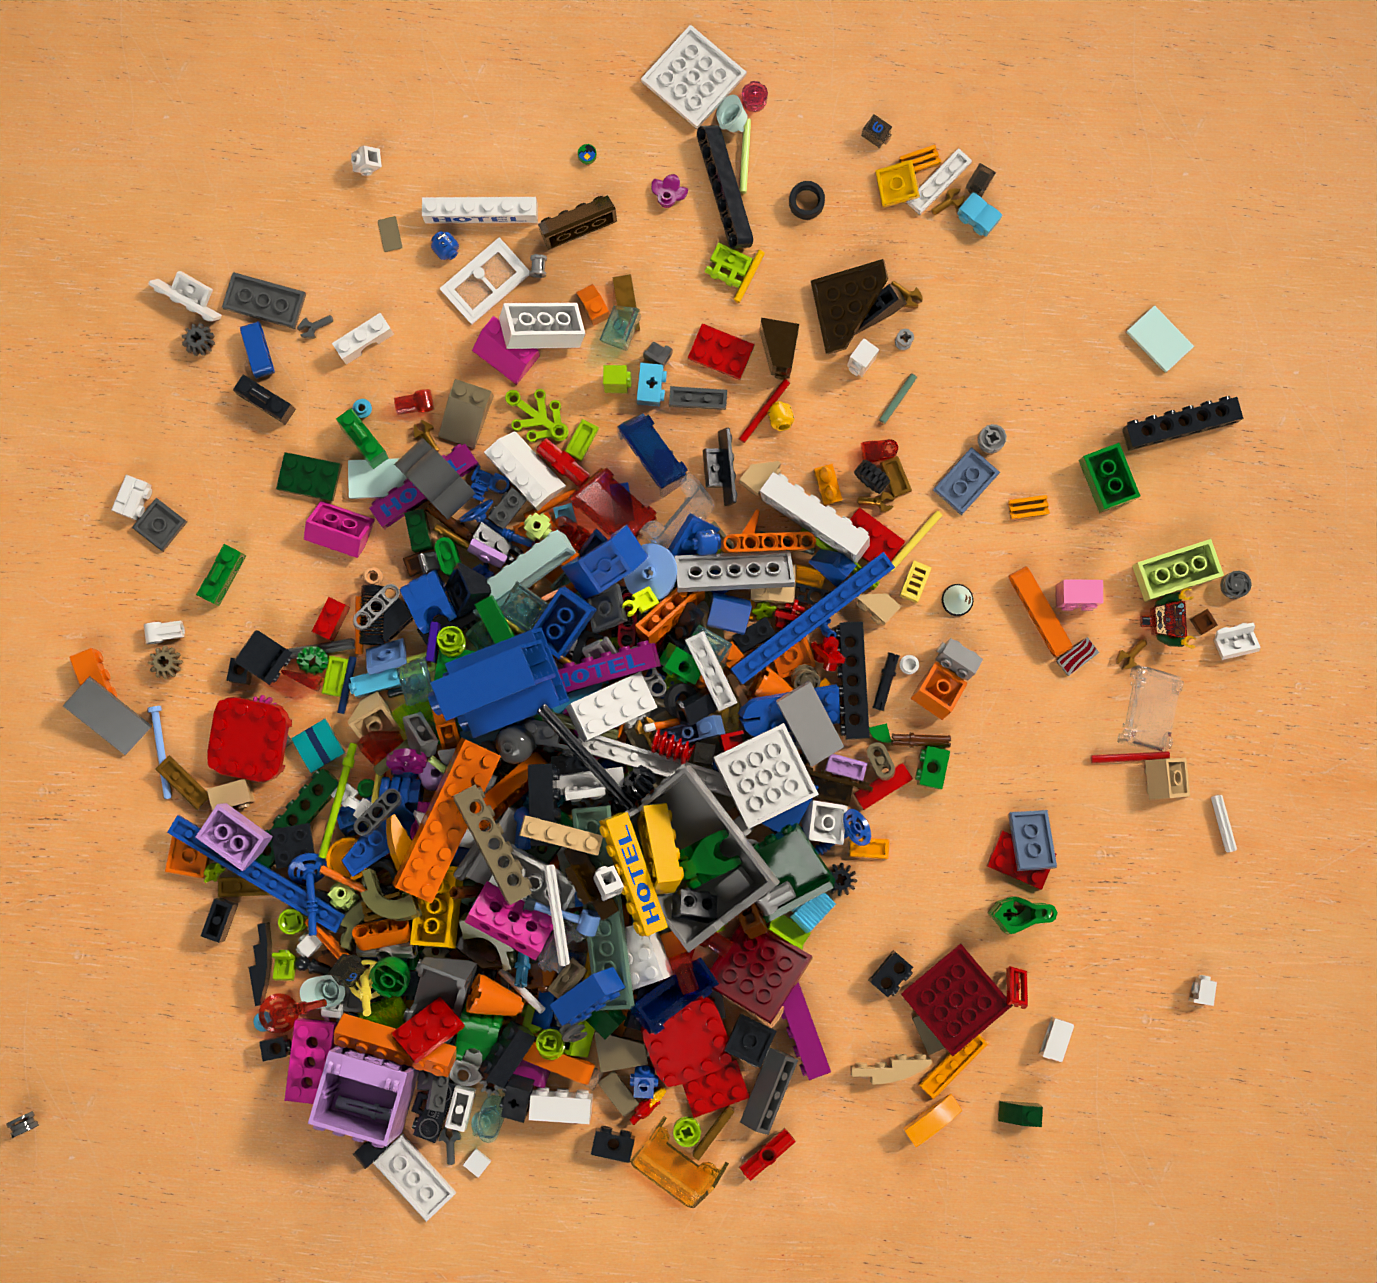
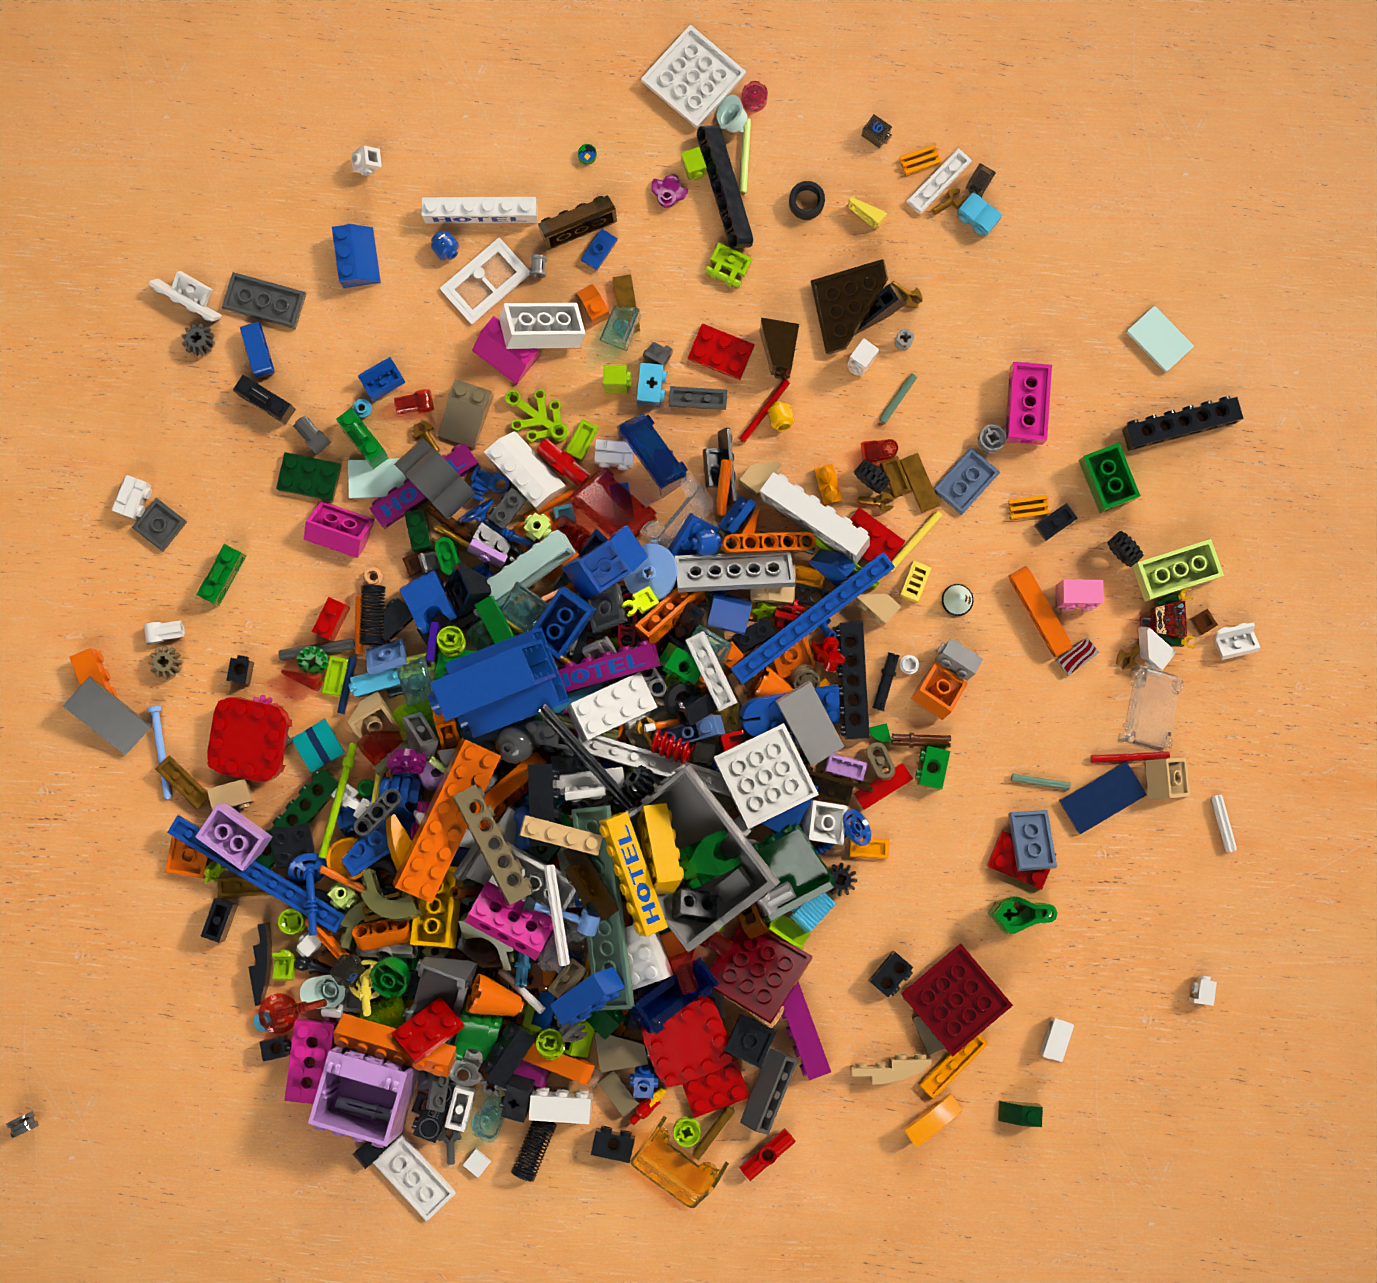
(263, 657): black bracket -> none
(313, 326): dark grey bar -> none
(314, 438): none -> dark grey piece
(356, 255): none -> blue slope
(372, 331): white arch -> none
(380, 598): light grey beam -> none
(381, 379): none -> blue bracket
(390, 234): dark tan sticker -> none
(526, 1173): none -> black piece
(599, 249): none -> blue plate
(608, 874): white brick -> none
(613, 453): none -> white brick
(693, 163): none -> lime brick
(723, 487): none -> orange axle
(737, 515): none -> blue bracket
(749, 275): yellow bar -> none
(868, 213): none -> light yellow slope
(897, 183): yellow plate -> none
(919, 483): none -> pearl gold tile
(1014, 985): red tile -> none
(1018, 392): none -> dark pink brick
(1040, 781): none -> sand green bar
(1055, 522): none -> black plate
(1102, 797): none -> dark blue tile
(1125, 549): none -> black tyre
(1154, 649): none -> white slope
(1236, 584): dark grey wheel -> none

